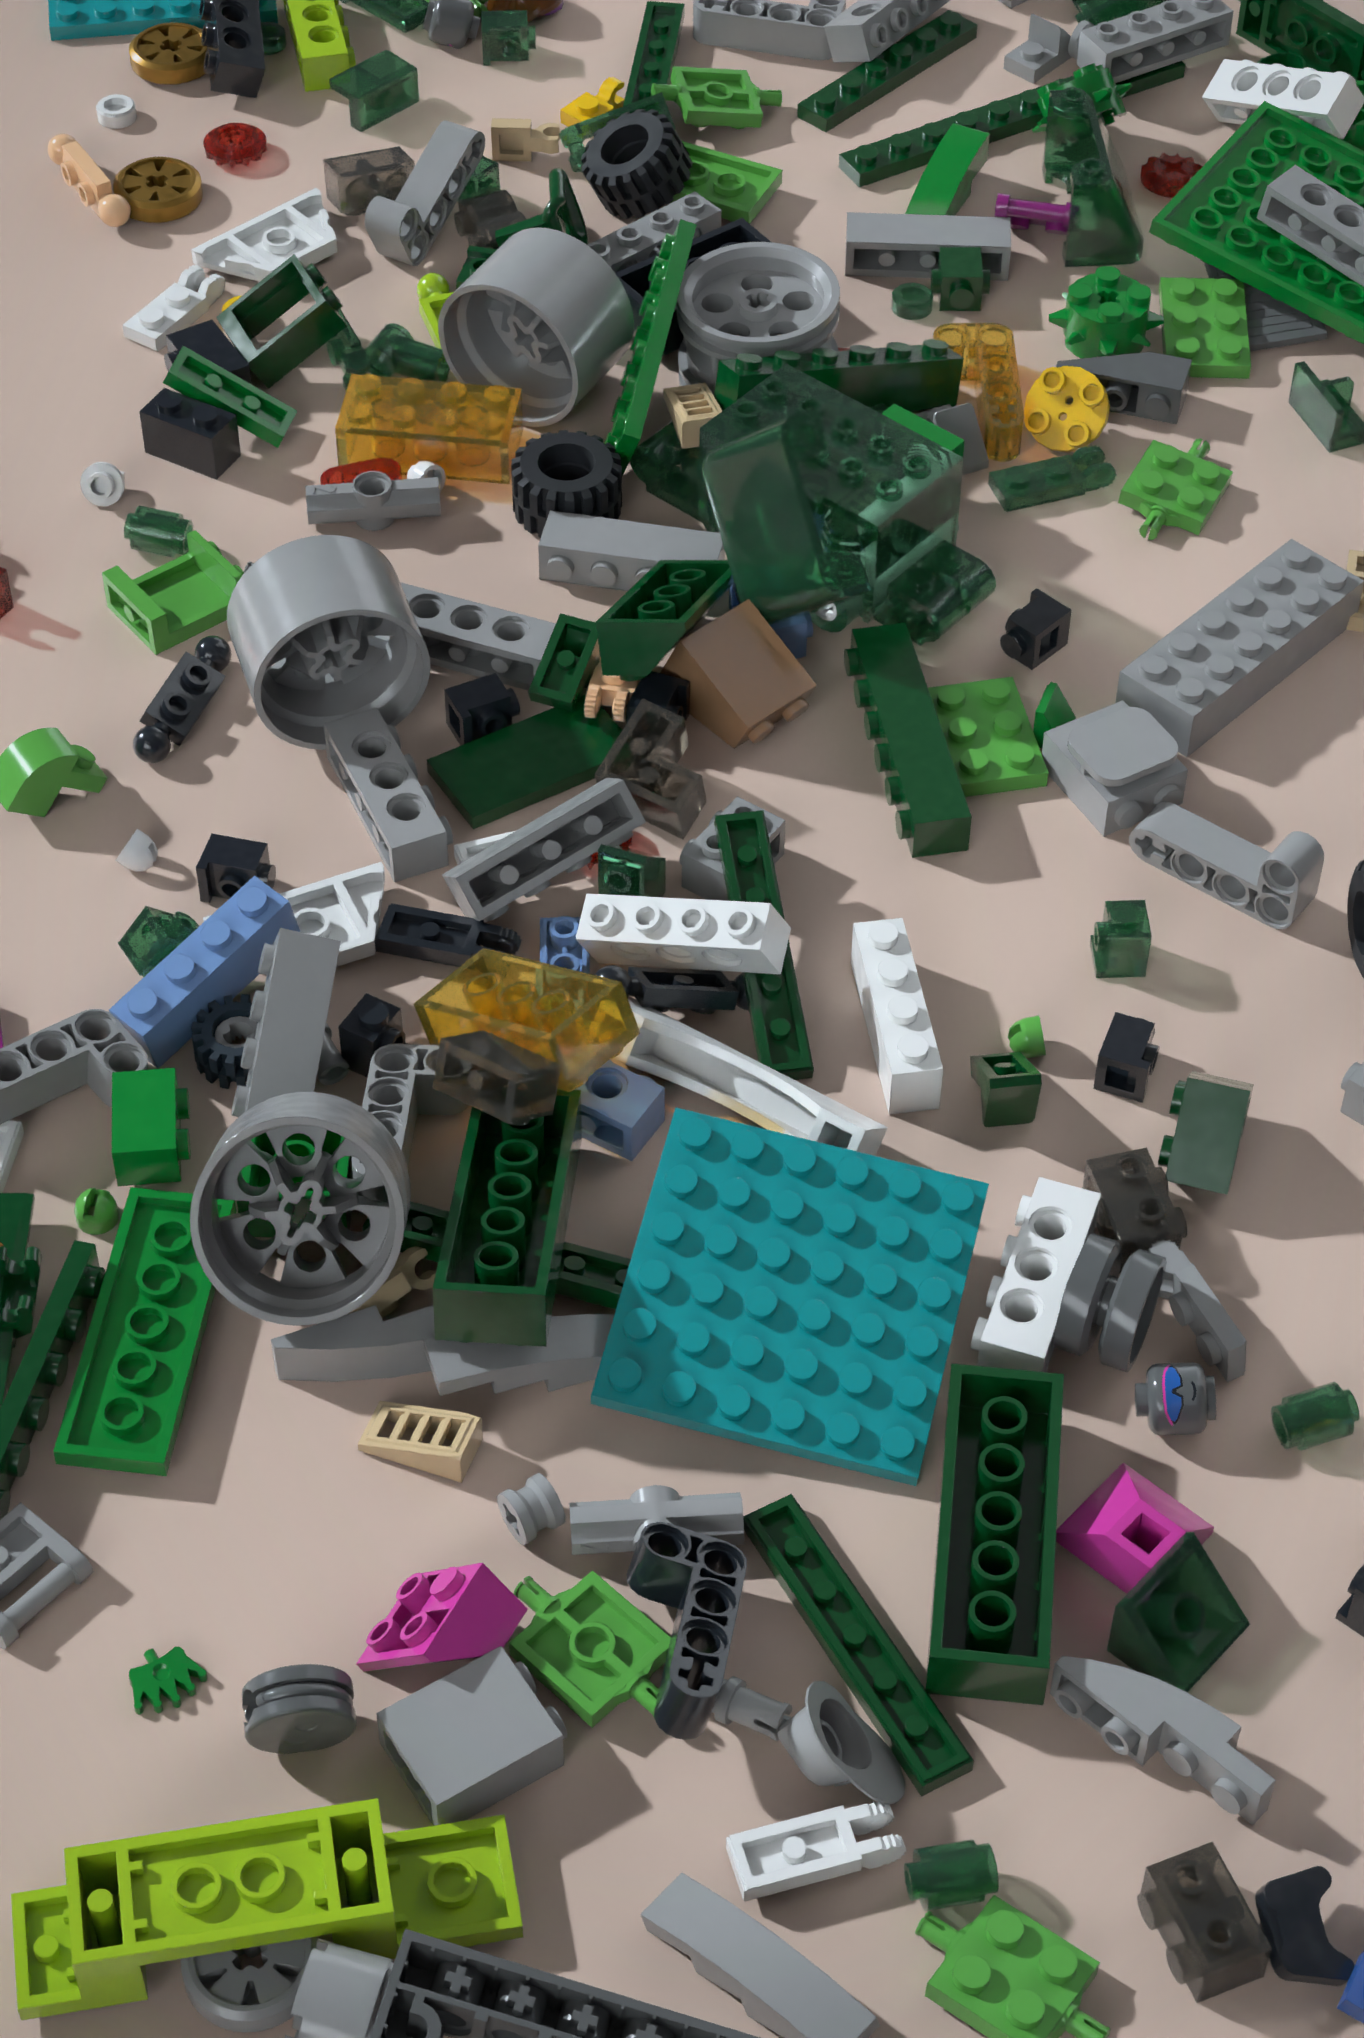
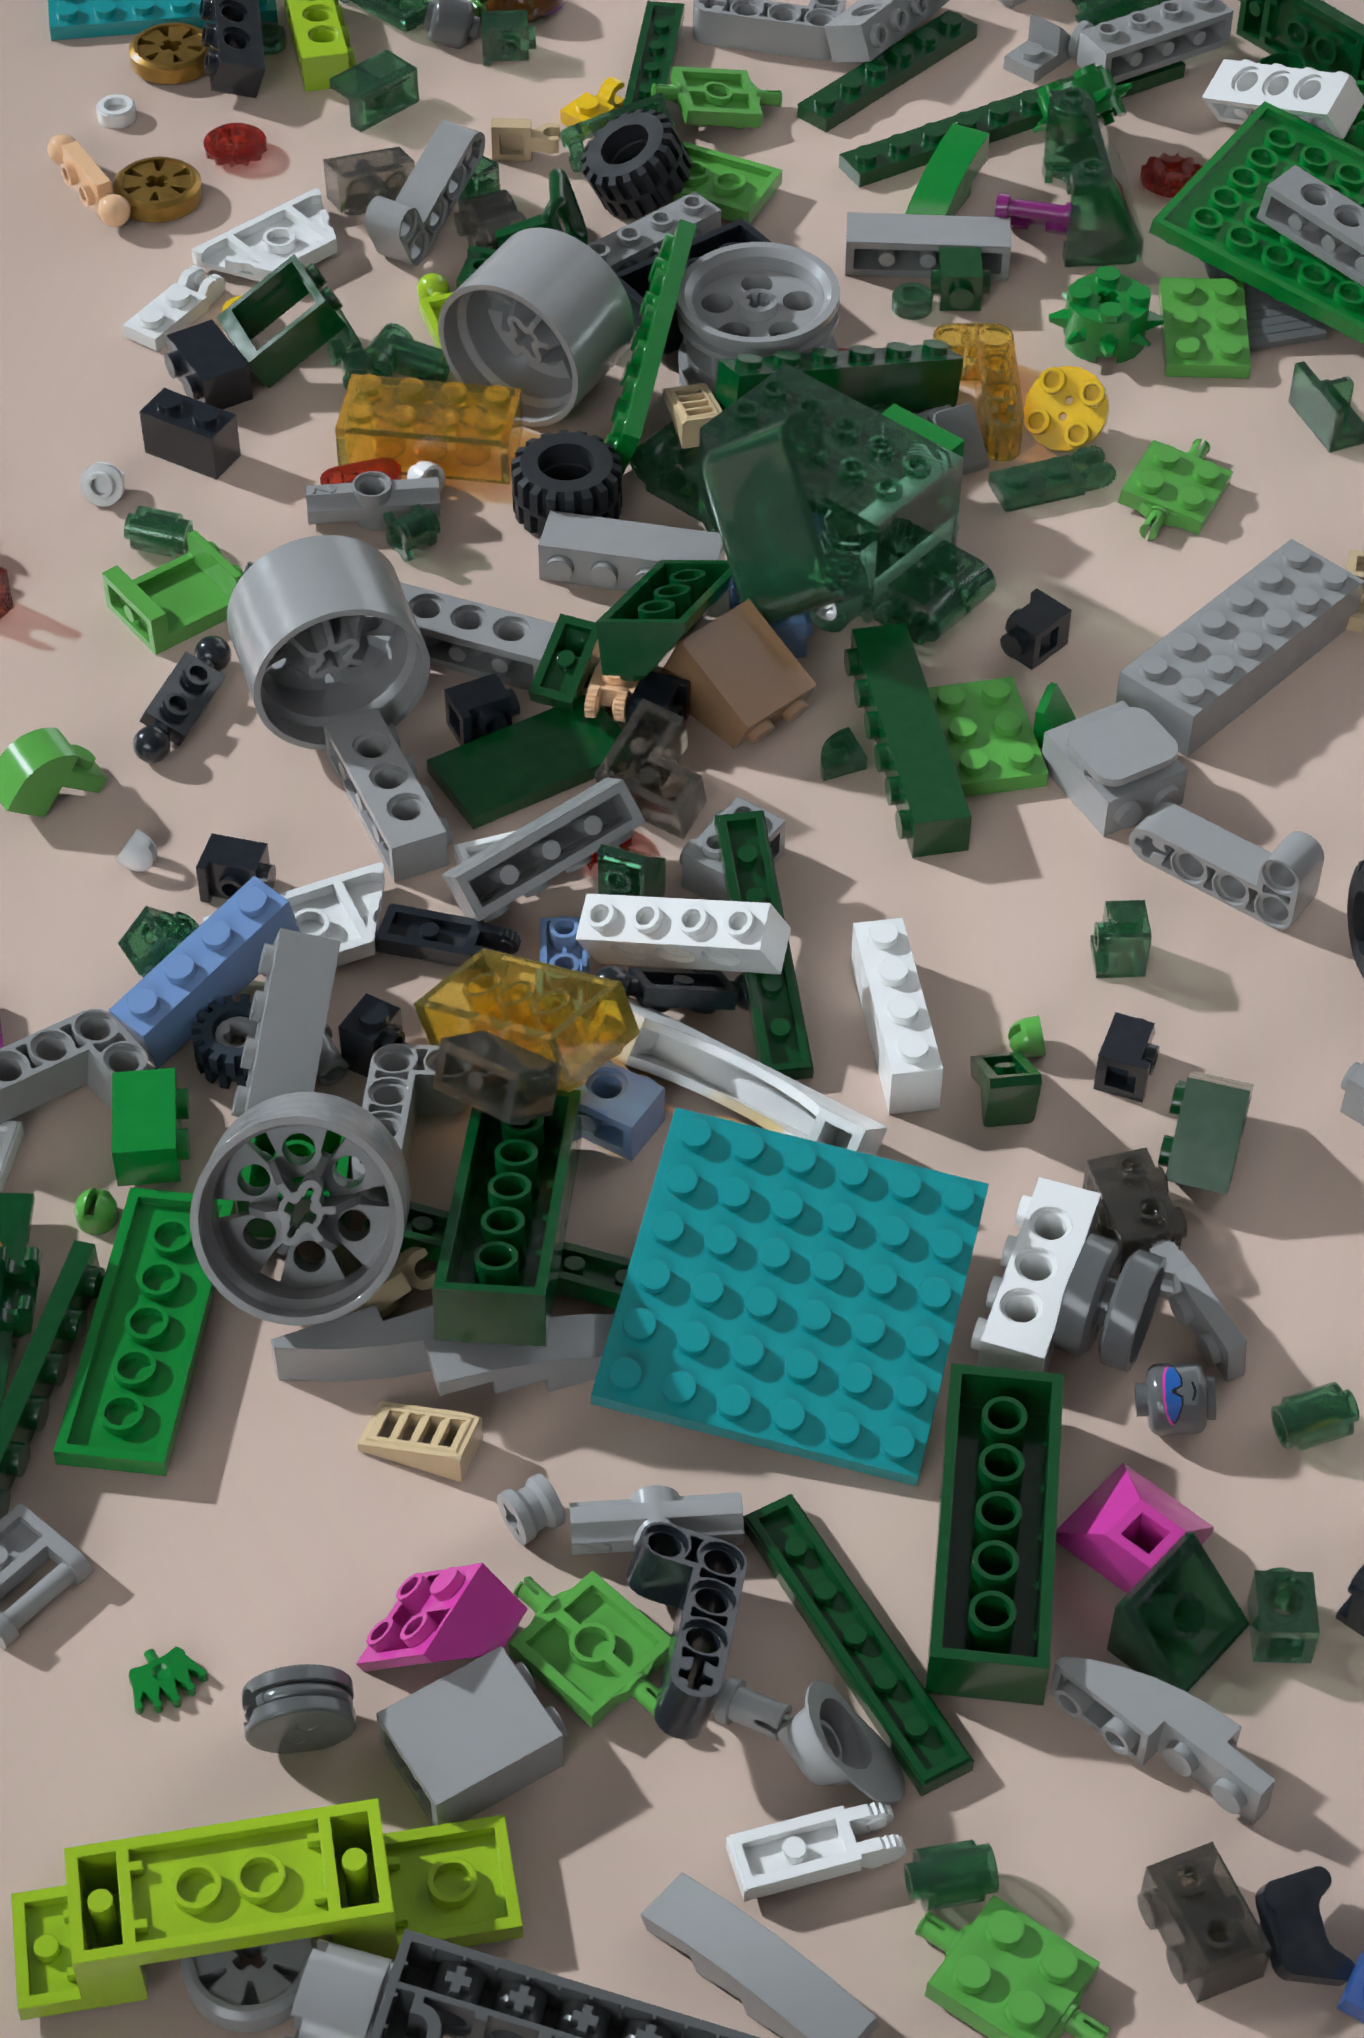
(213, 385): green plate -> none
(411, 530): none -> clear green brick
(841, 755): none -> clear green tile
(1141, 383): dark grey slope -> none
(1277, 1635): none -> clear green brick

